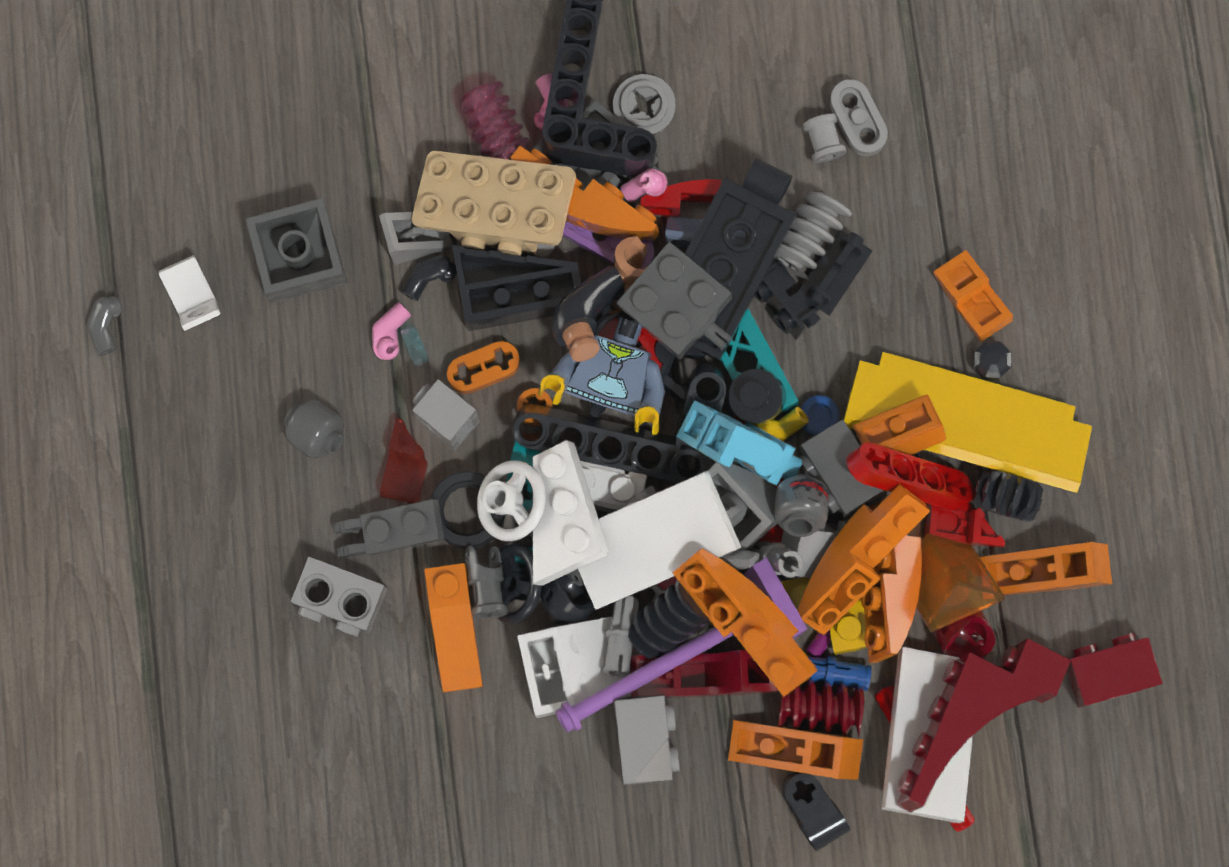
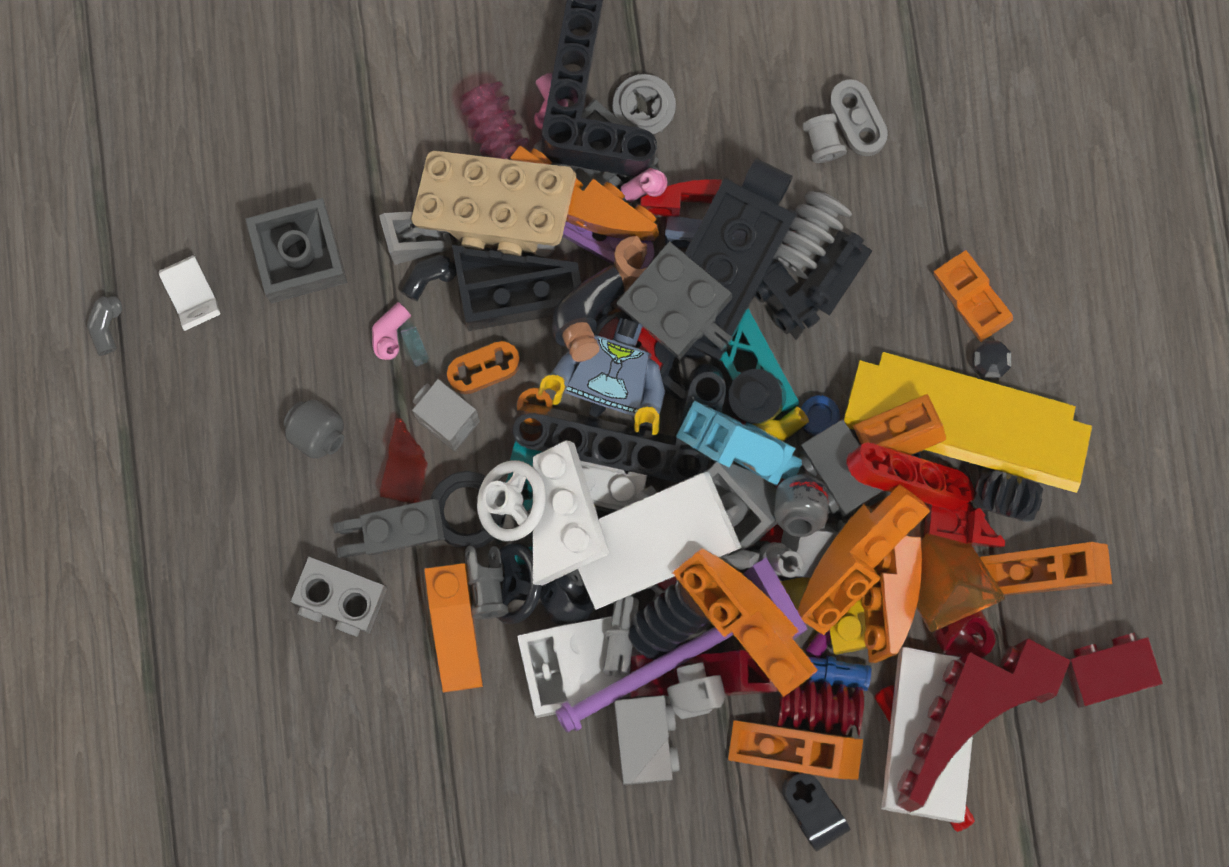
(696, 692): none -> light grey piece

